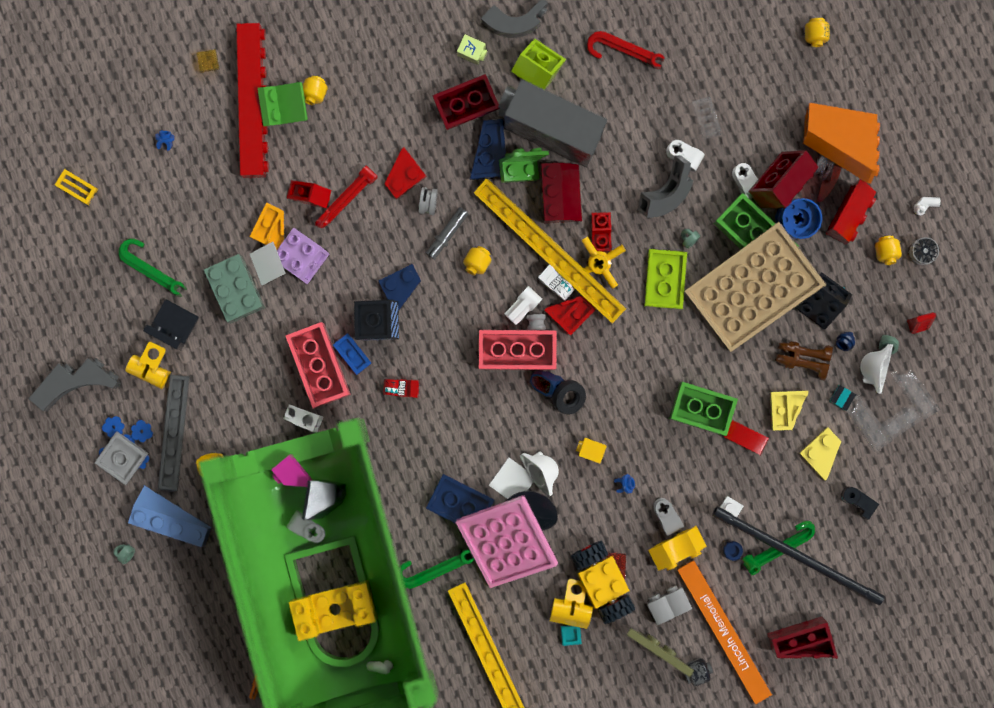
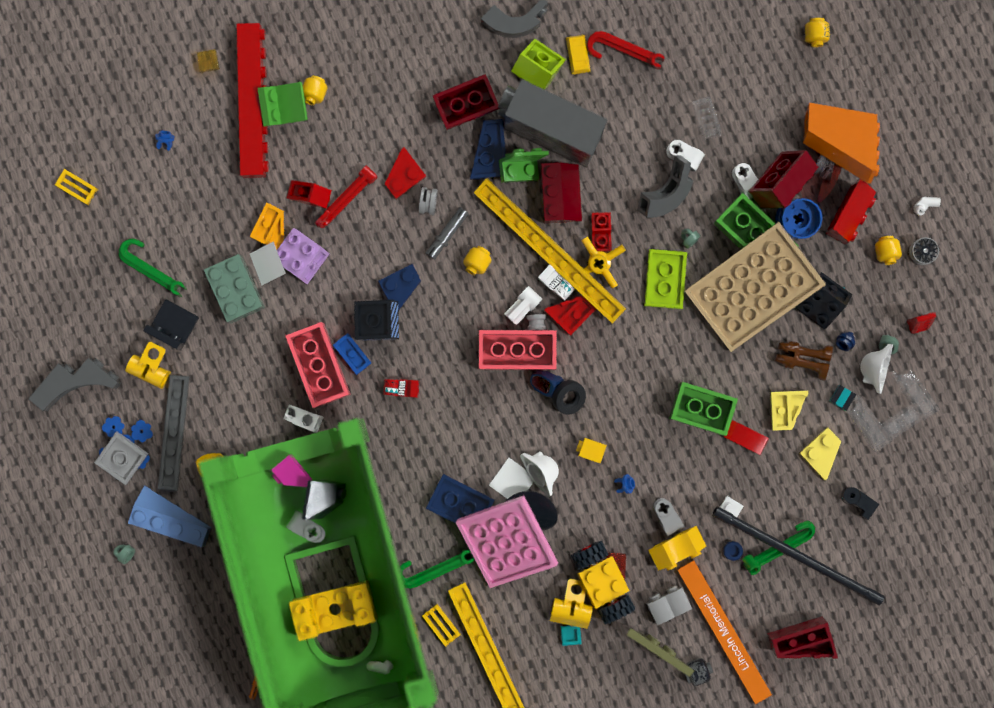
(434, 628): none -> yellow tile
(472, 49): yellowish green brick -> none
(578, 54): none -> yellow tile

